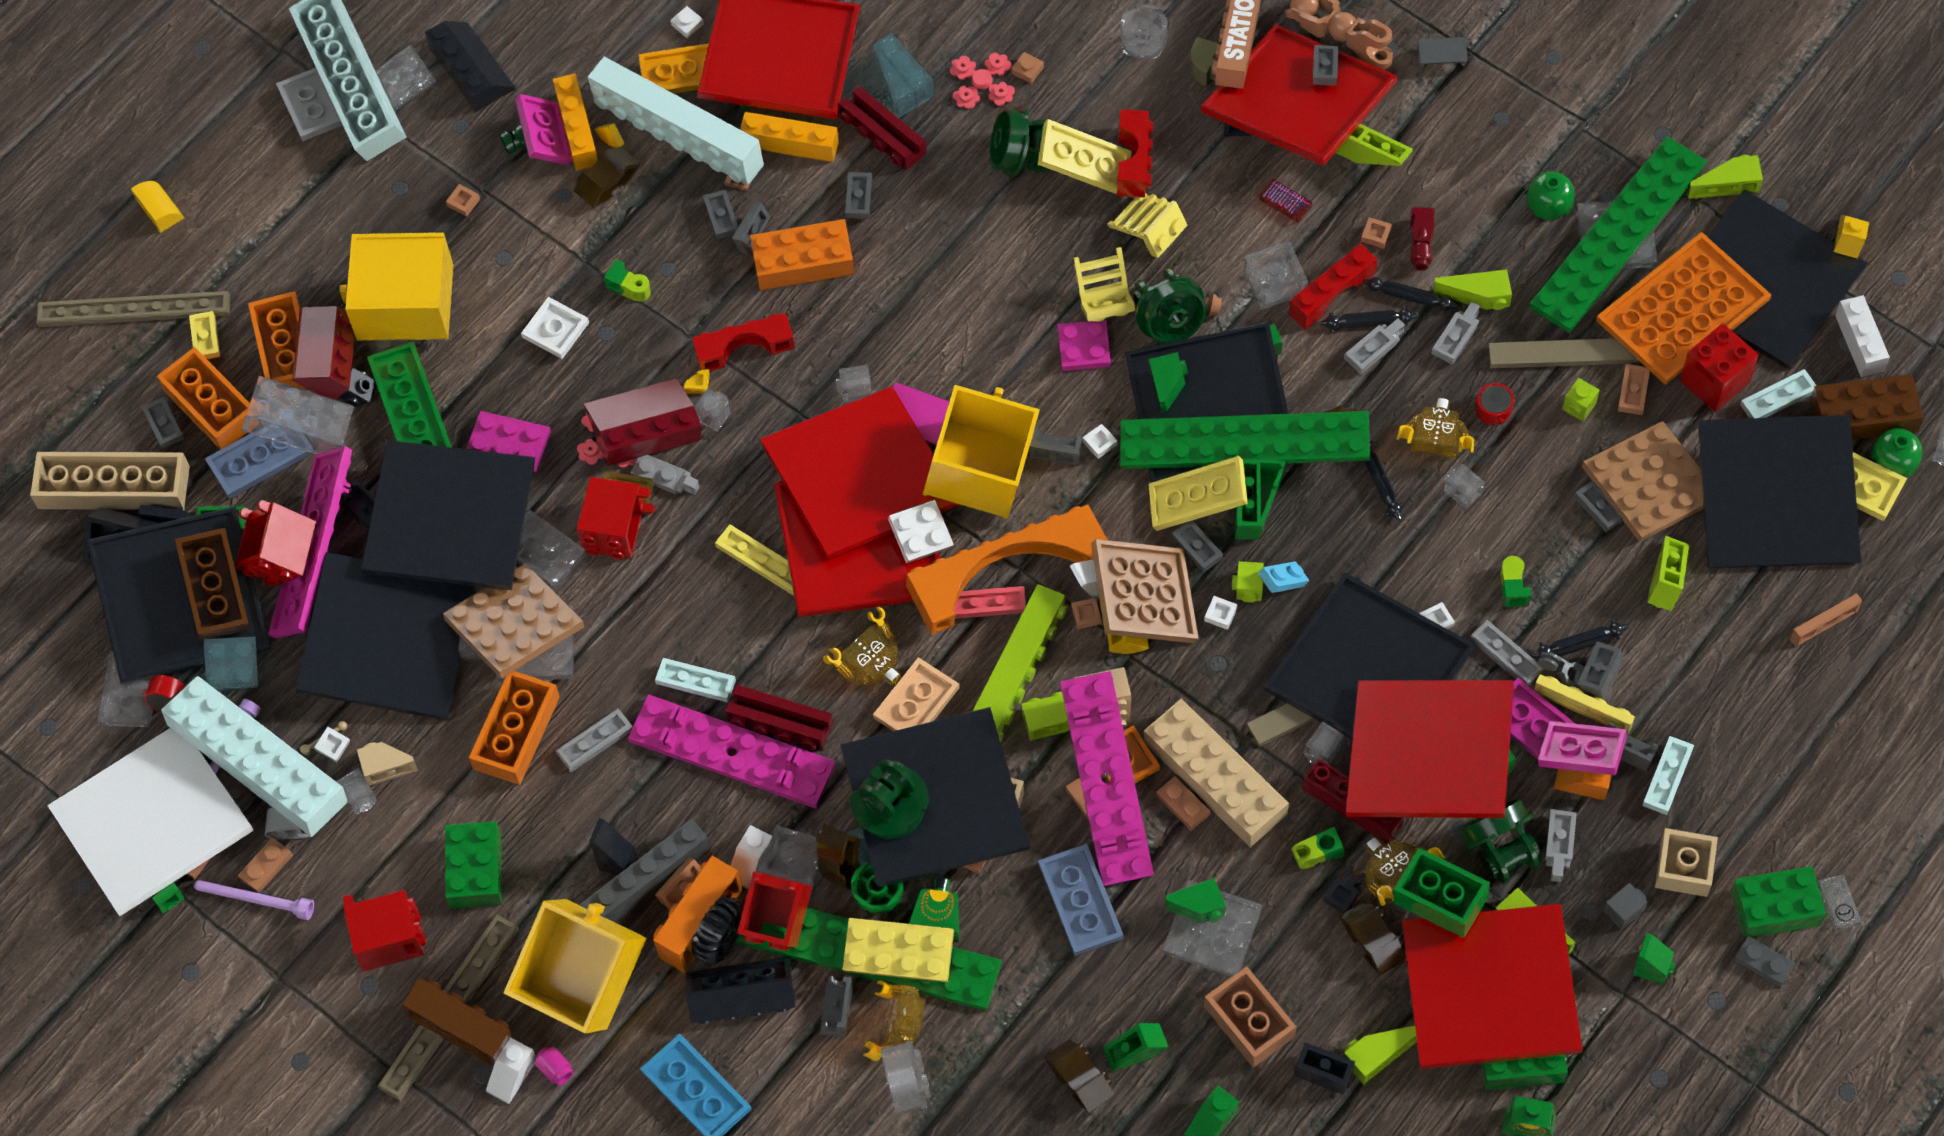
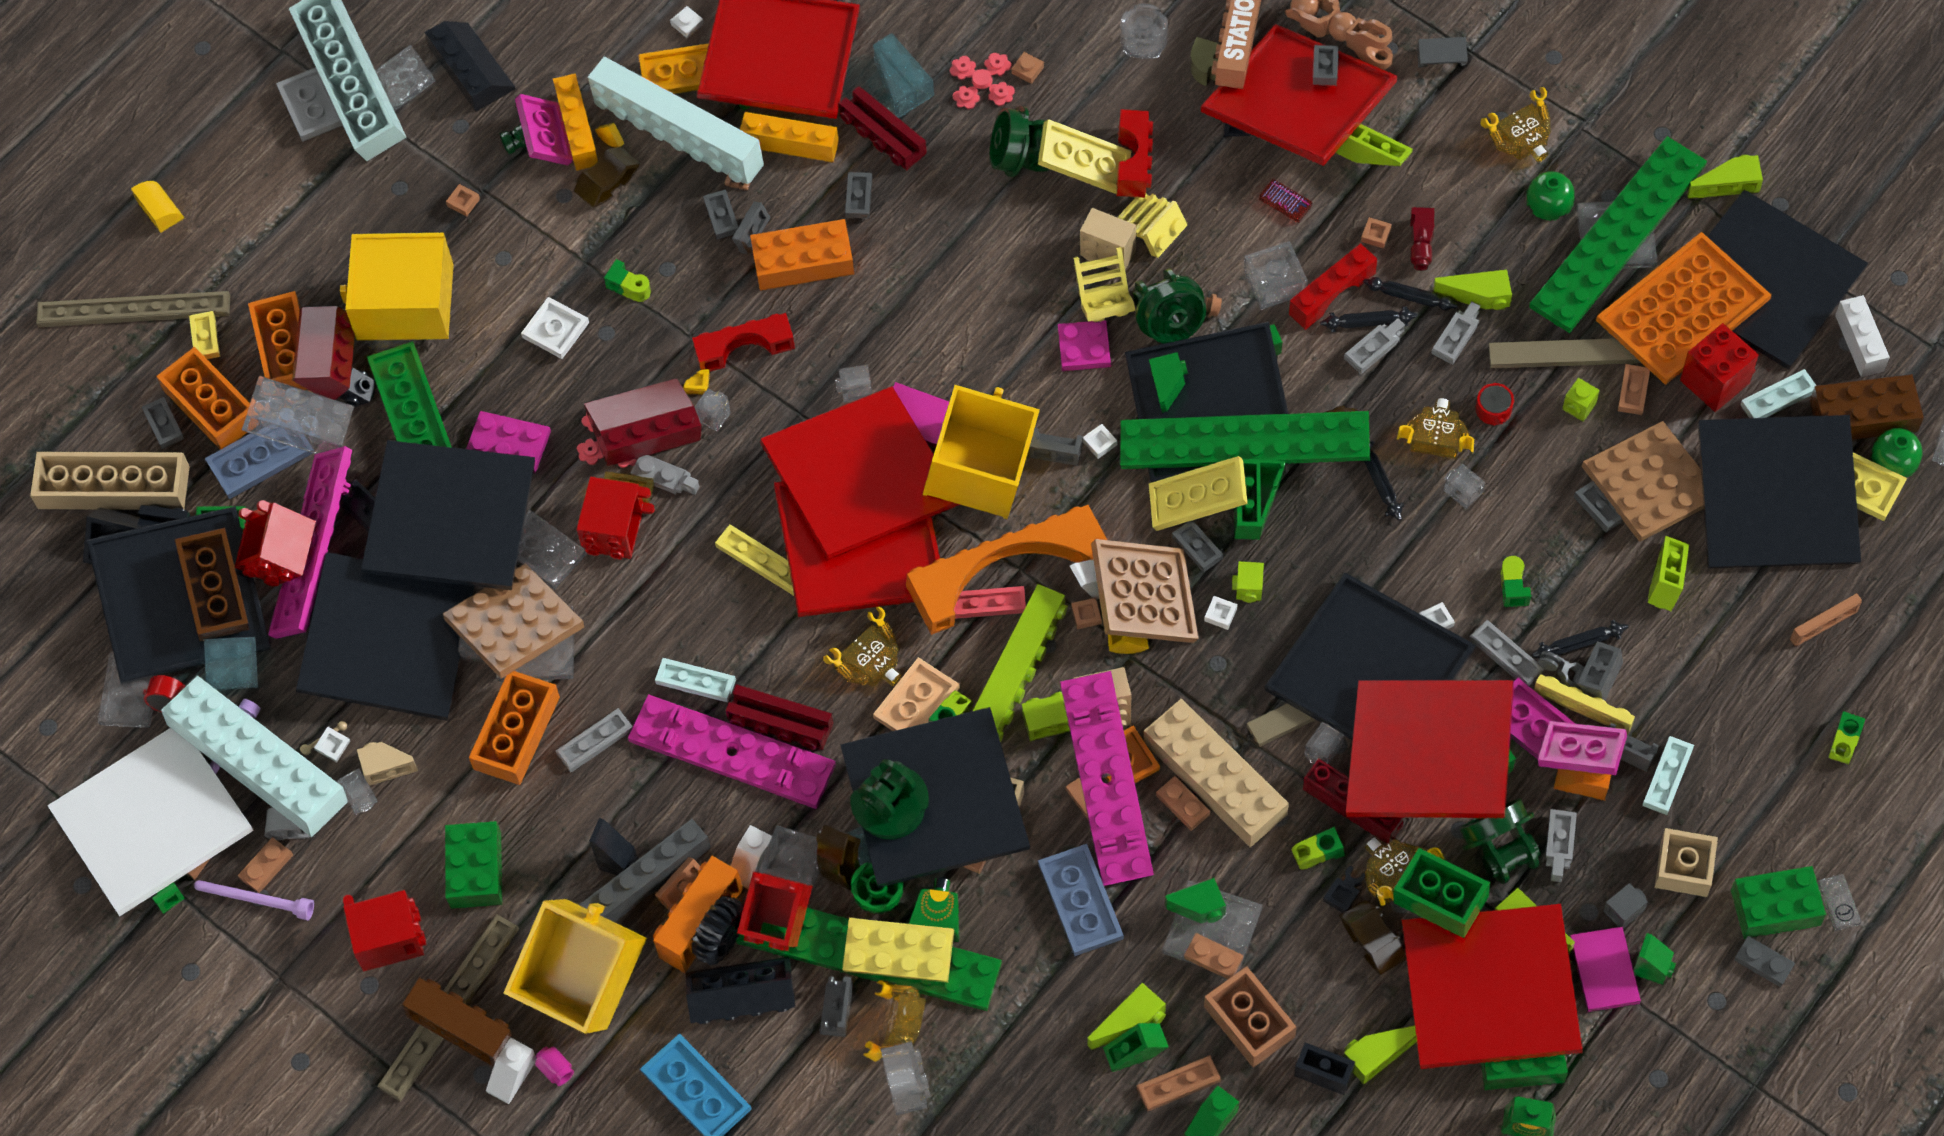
(920, 531): white plate -> none
(952, 706): none -> lime leg
(1074, 1068): dark brown brick -> none
(1104, 234): none -> tan brick
(1139, 1007): none -> lime slope
(1178, 1083): none -> nougat tile
(1213, 956): none -> nougat plate
(1283, 577): medium azure plate -> none
(1523, 131): none -> clear yellow torso
(1605, 969): none -> dark pink tile
(1846, 737): none -> leg
(1850, 236): yellow slope -> none

